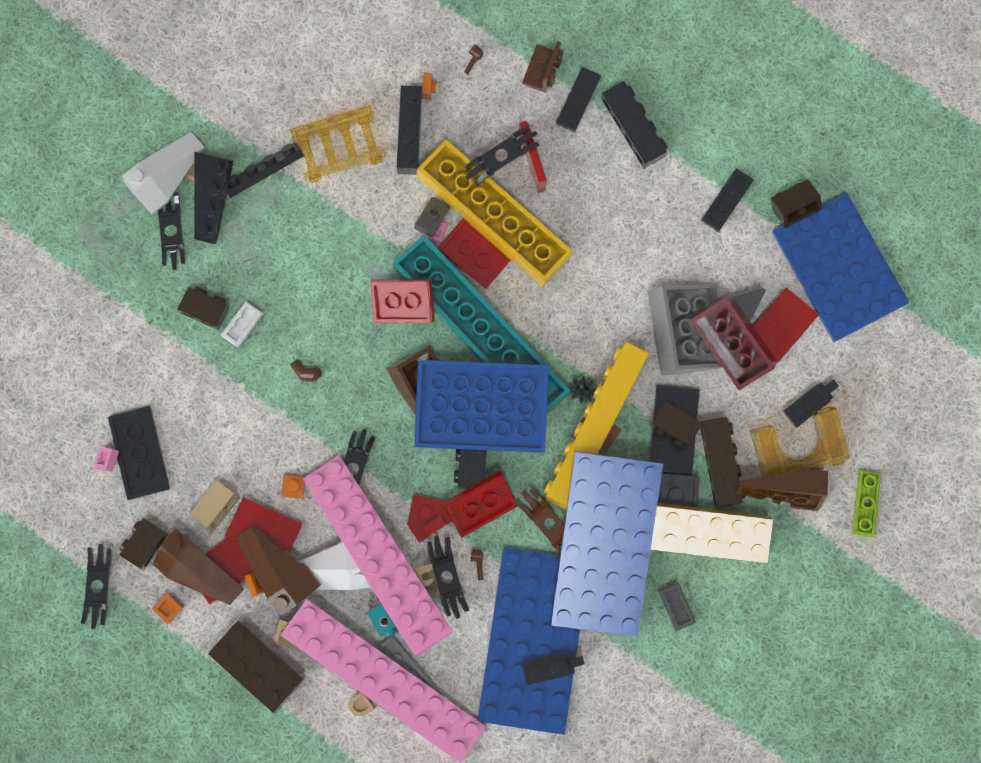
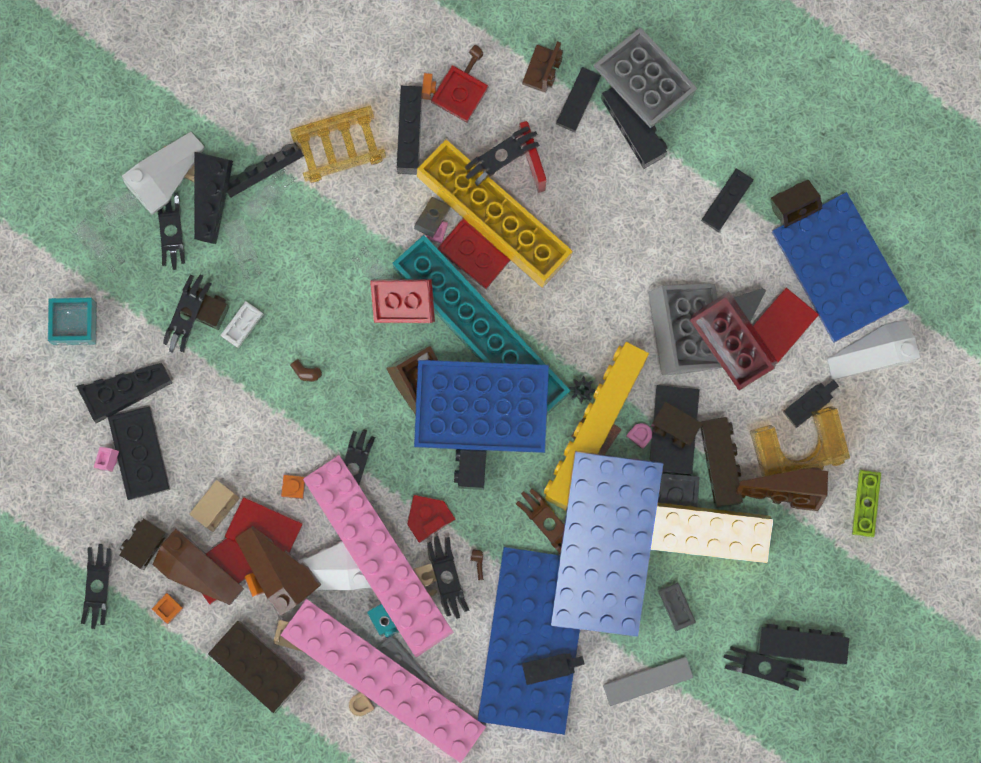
(72, 321): none -> piece
(114, 394): none -> black wing
(192, 302): none -> black piece
(459, 94): none -> red plate
(480, 504): red tile -> none
(640, 435): none -> bright pink tile
(646, 78): none -> light grey slope
(648, 681): none -> light grey tile
(752, 663): none -> black piece
(803, 645): none -> black brick
(881, 349): none -> white wedge

